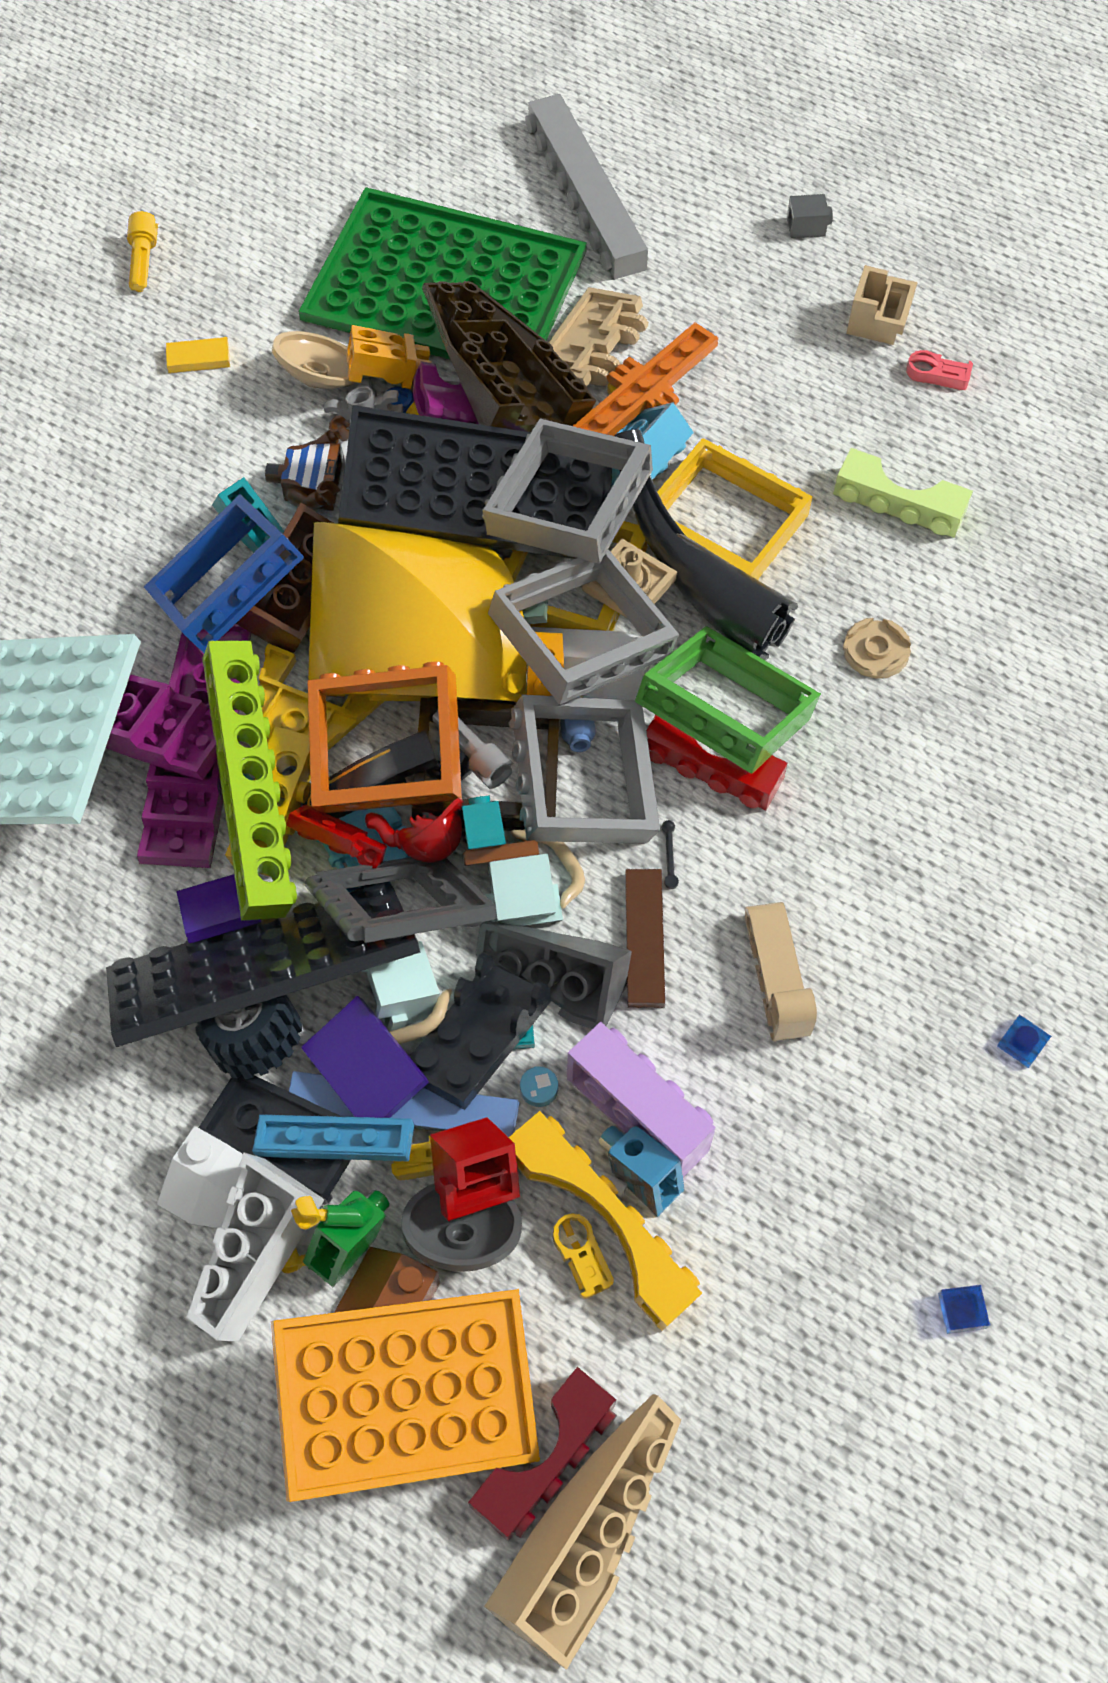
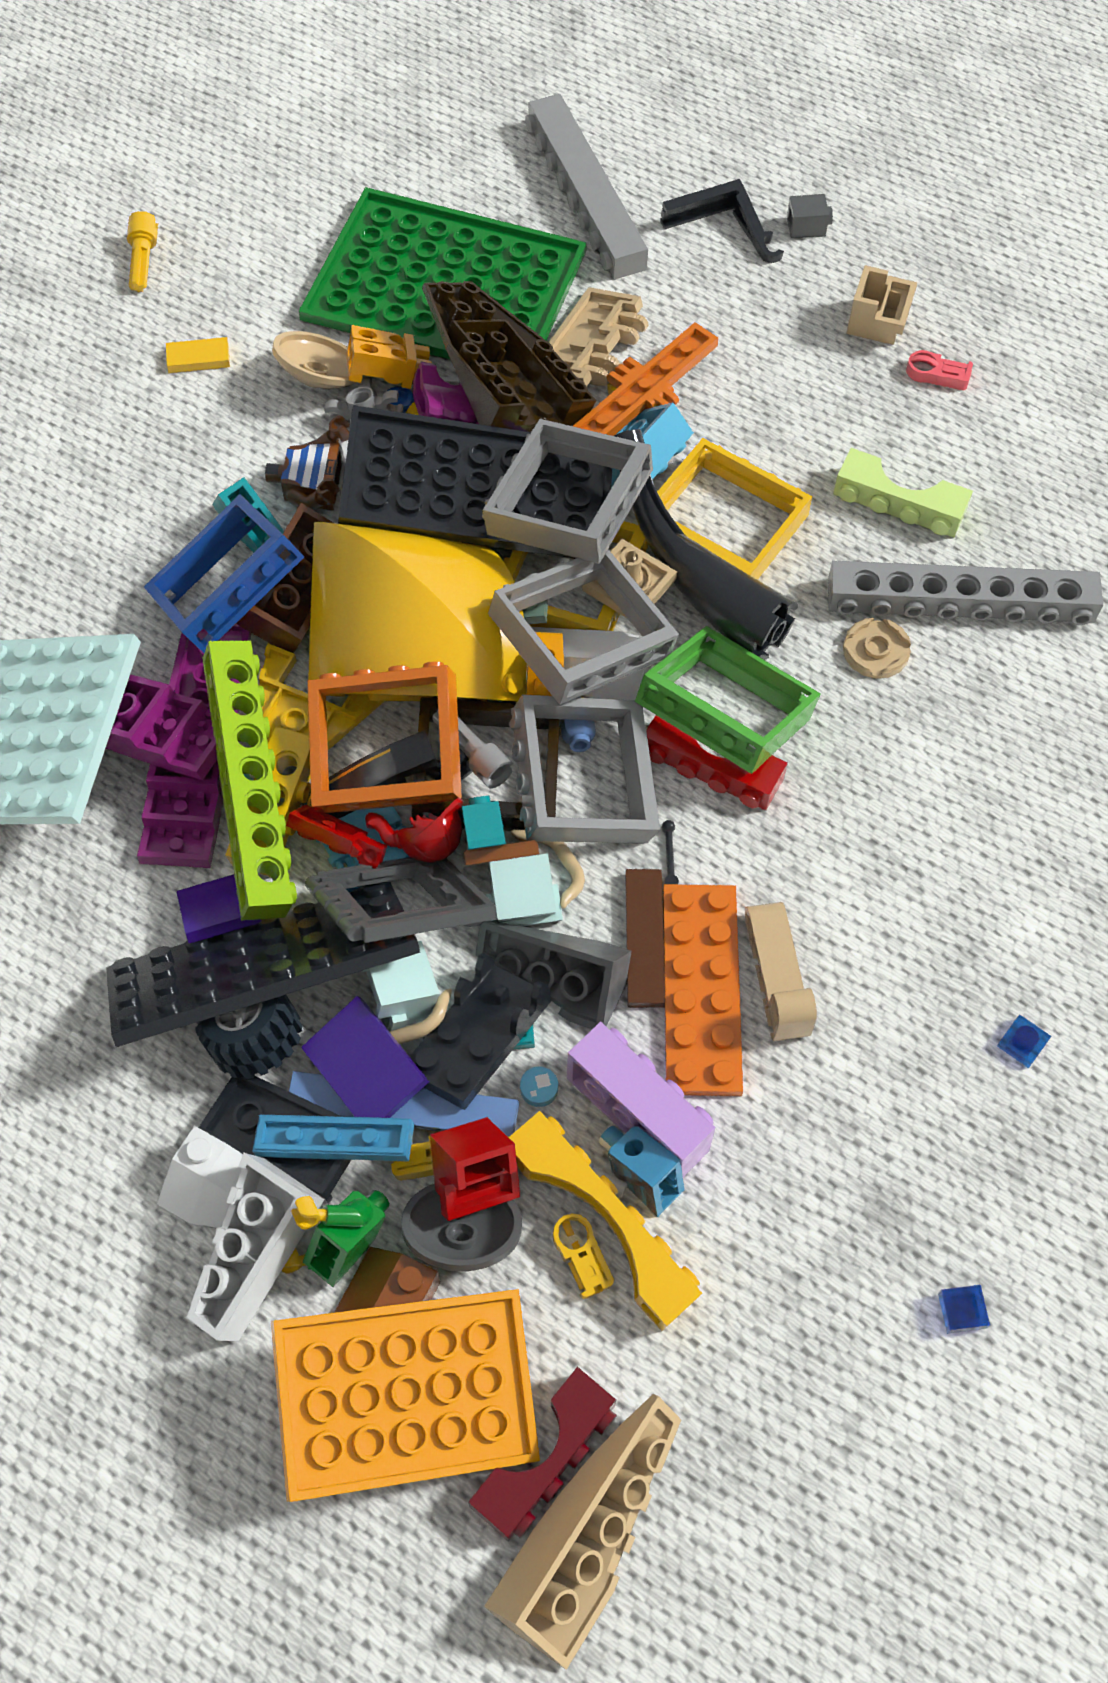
(702, 989): none -> orange plate
(717, 200): none -> black hinge
(964, 592): none -> light grey brick

